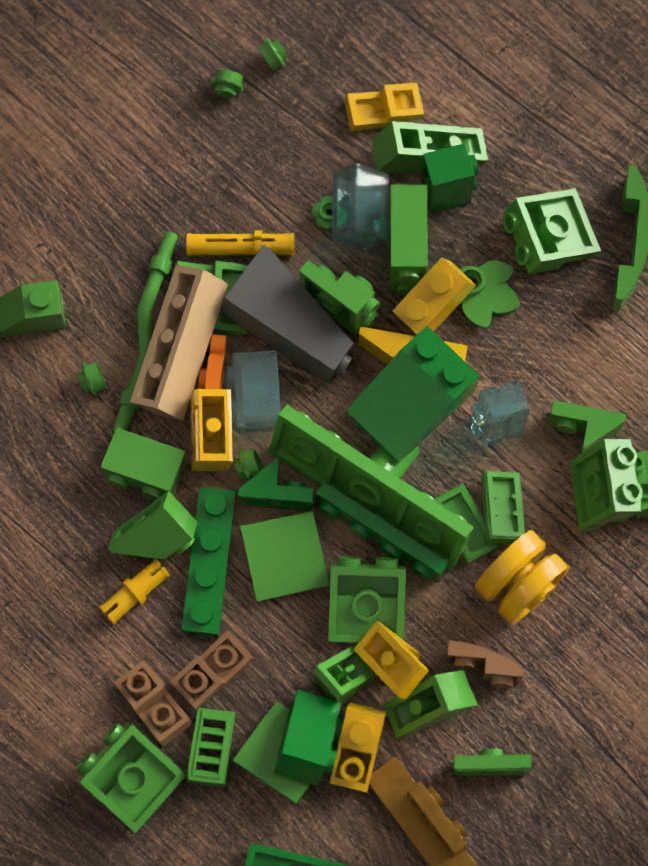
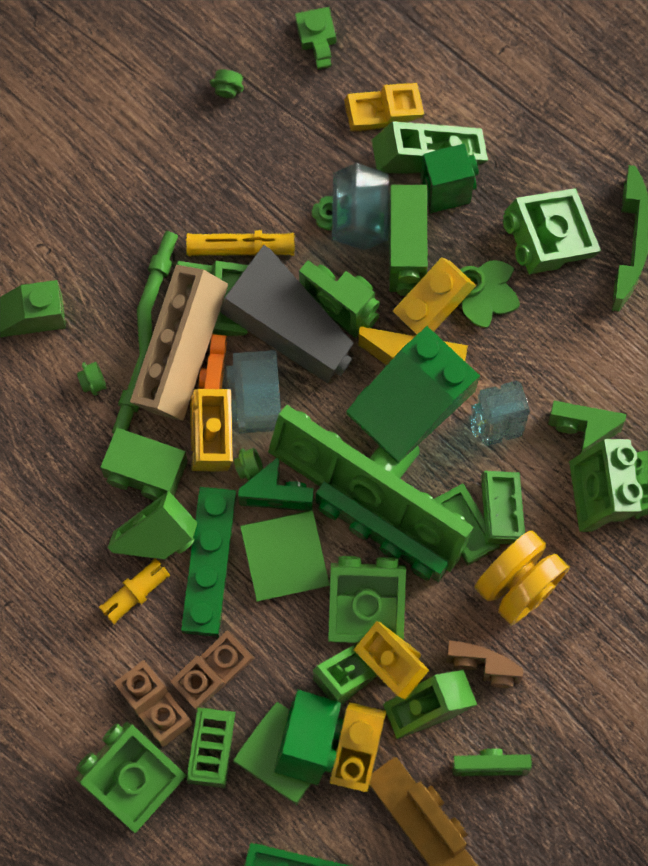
(273, 53): bright green plate -> none
(317, 32): none -> bright green plate

